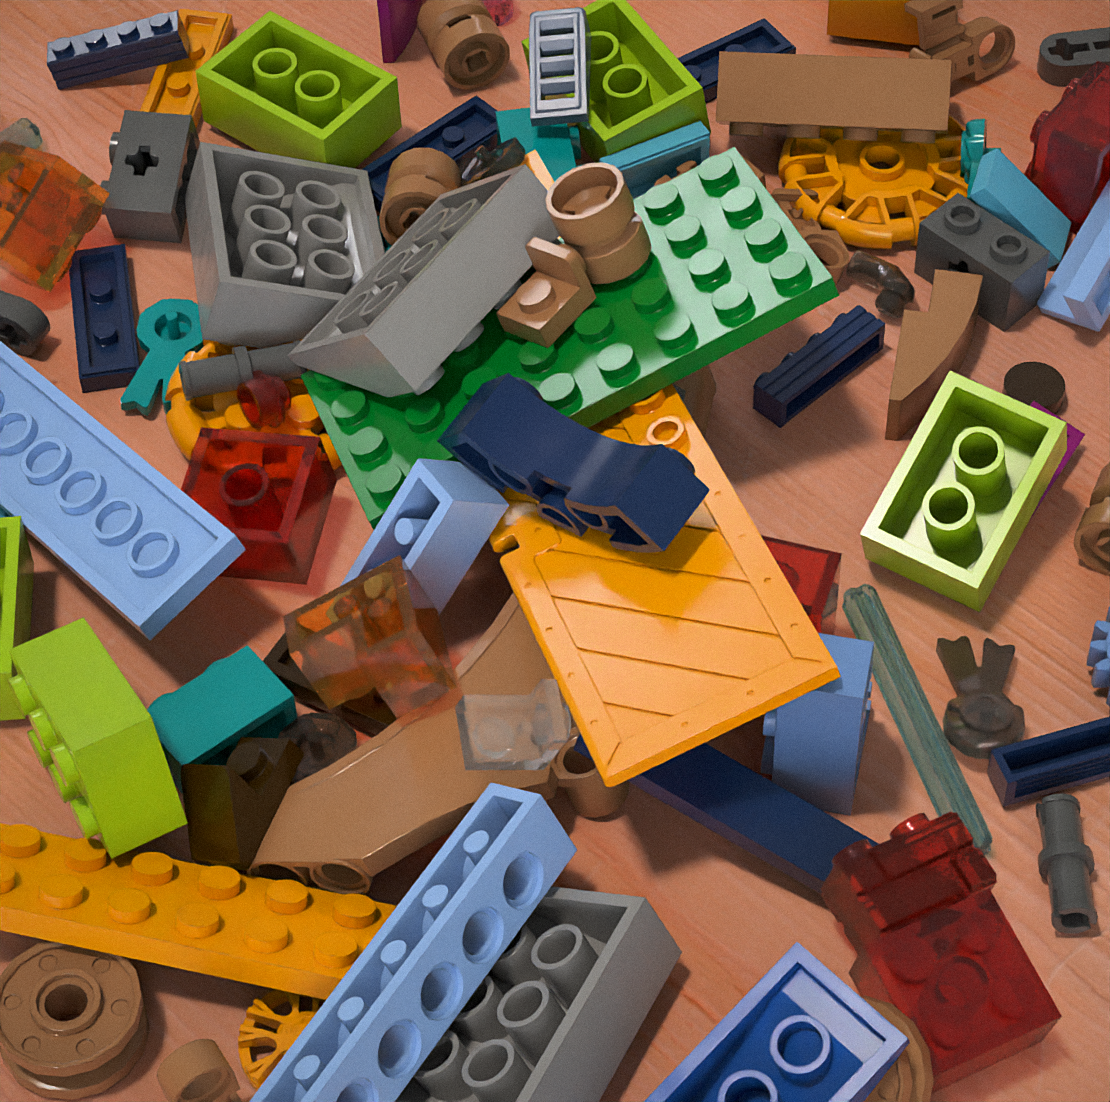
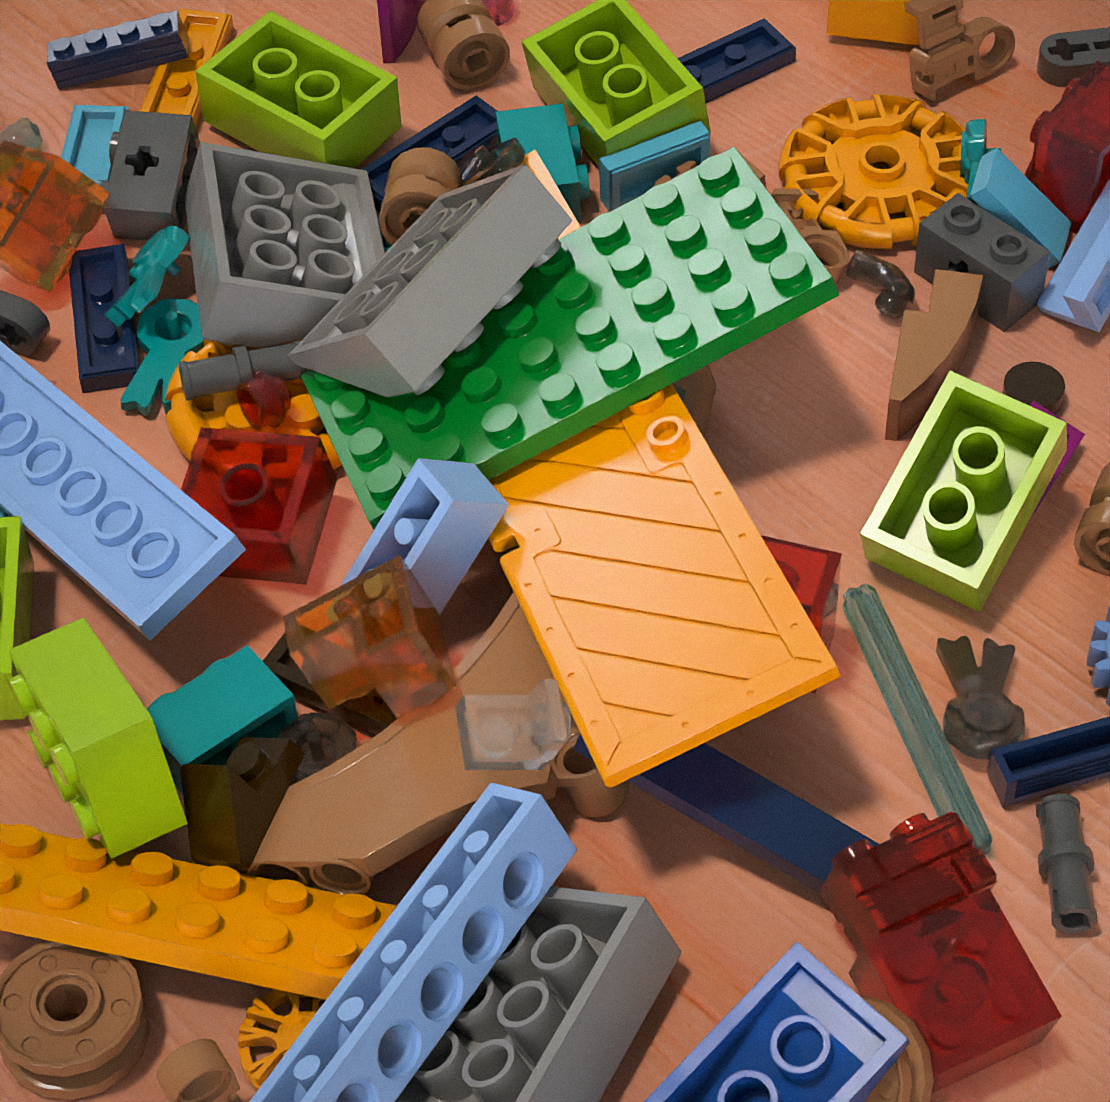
(89, 139): none -> medium azure tile
(148, 272): none -> teal piece
(550, 297): medium nougat bracket -> none
(559, 34): sand blue slope -> none
(574, 473): dark blue brick -> none
(598, 220): medium nougat wheel -> none
(818, 365): dark blue piece -> none
(820, 737): medium blue wedge -> none
(833, 93): medium nougat slope -> none

